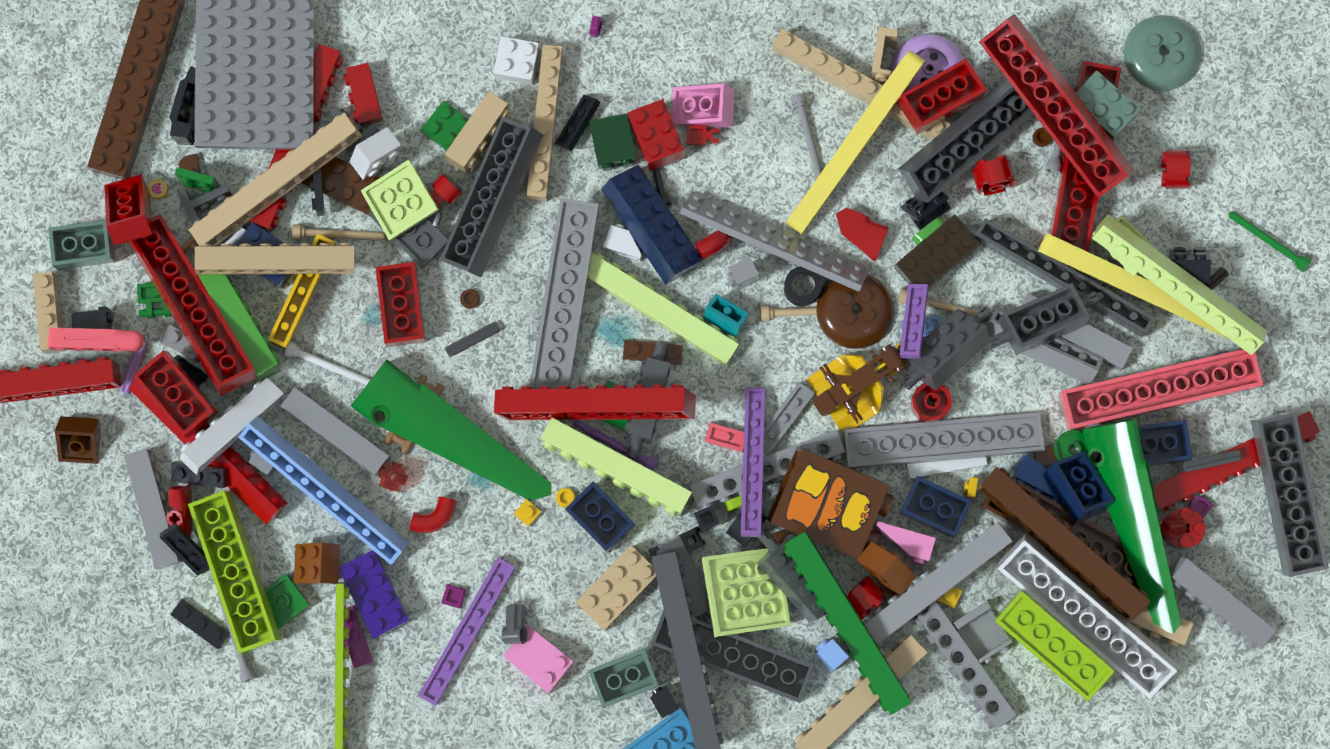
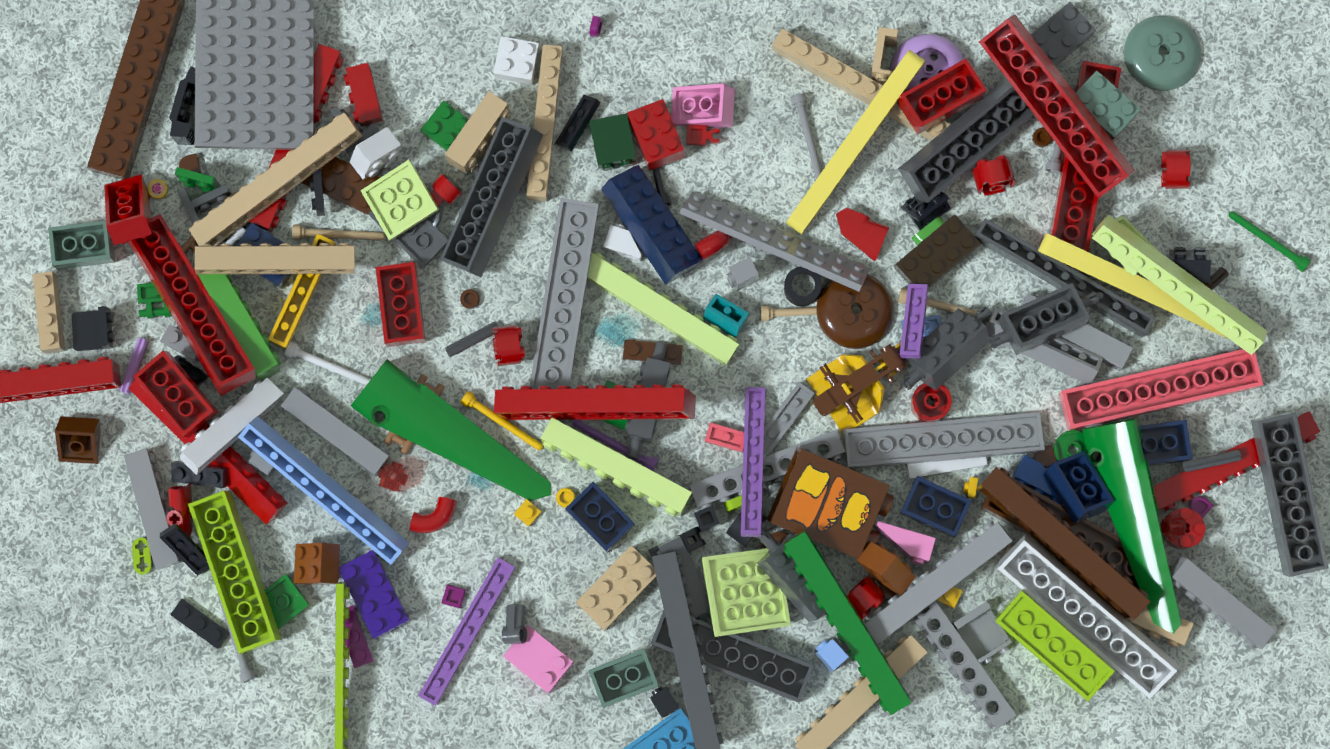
(95, 339): coral piece -> none
(137, 556): none -> lime beam
(470, 400): none -> yellow piece
(507, 345): none -> red brick
(1063, 33): none -> dark grey brick

